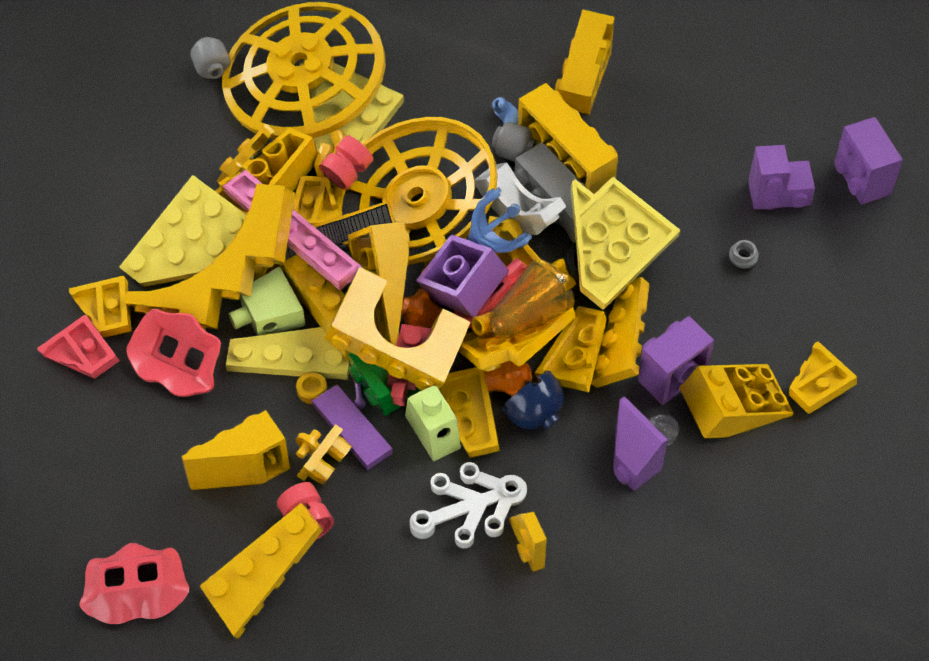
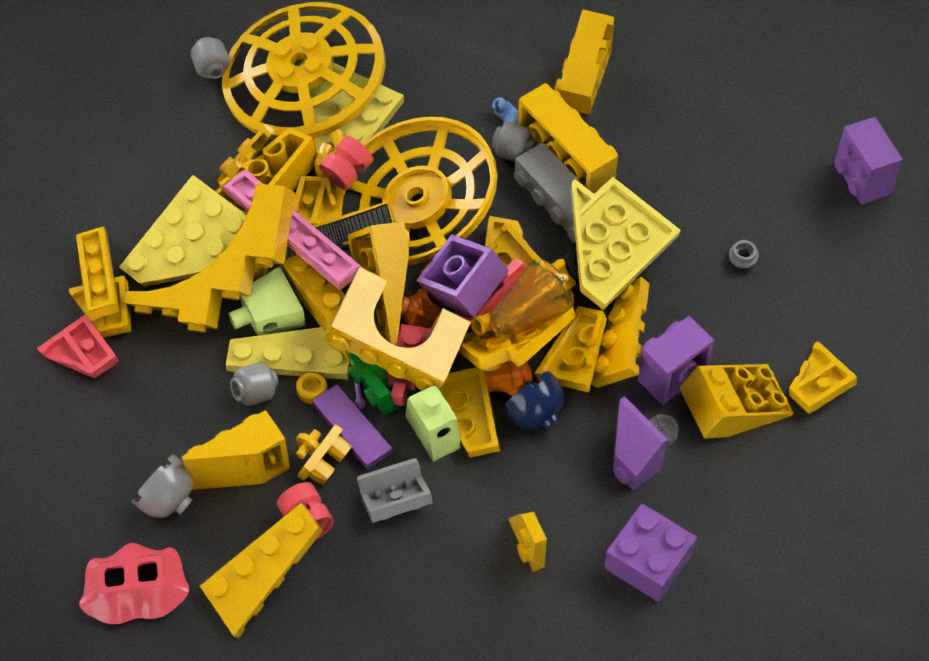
(97, 273): none -> yellow tile
(166, 490): none -> light grey cylinder
(172, 372): coral piece -> none
(254, 384): none -> light grey head
(393, 490): none -> light grey bracket
(472, 503): white plant -> none
(482, 232): medium blue helmet -> none
(534, 212): white arch -> none
(650, 552): none -> medium lavender brick
(779, 182): medium lavender brick -> none

